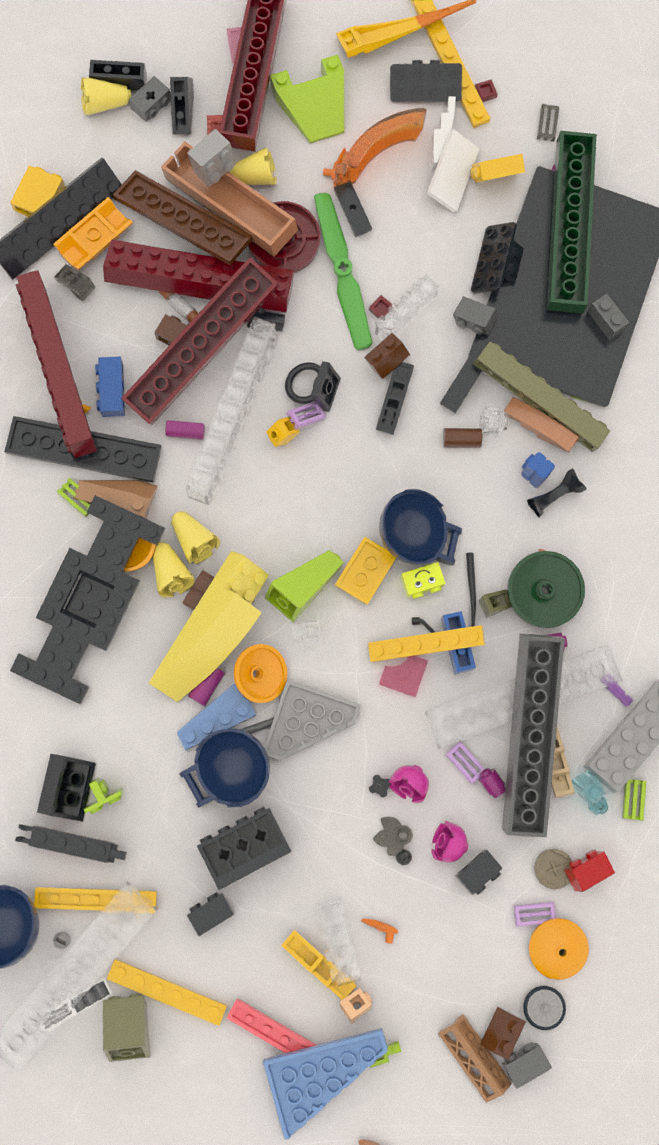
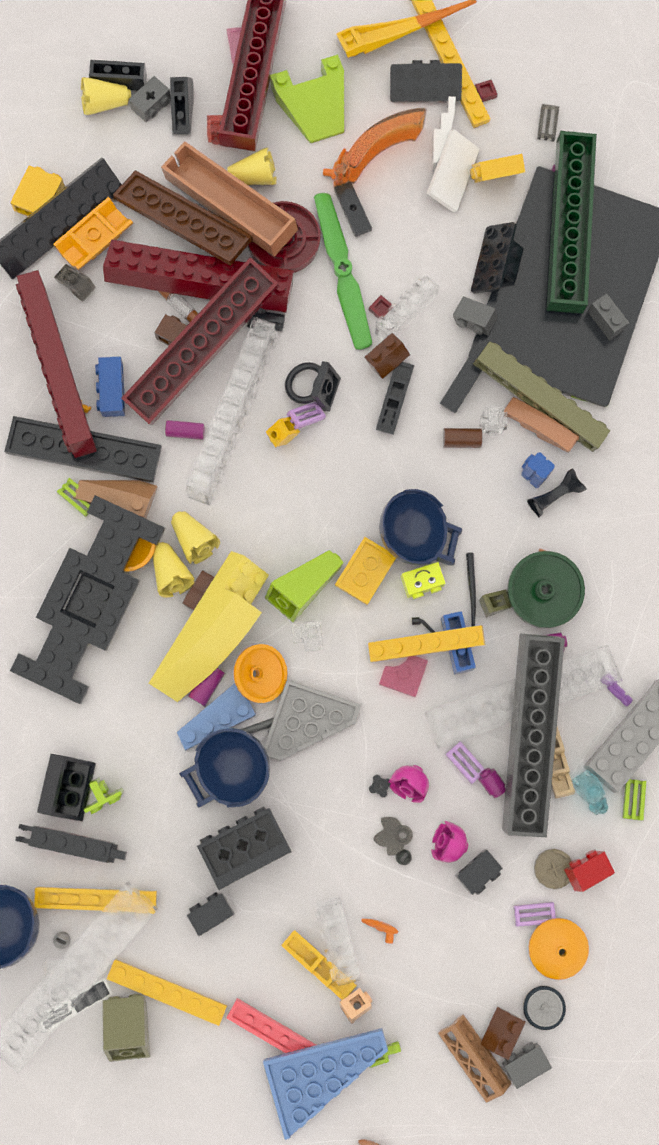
(212, 158): light grey brick -> none

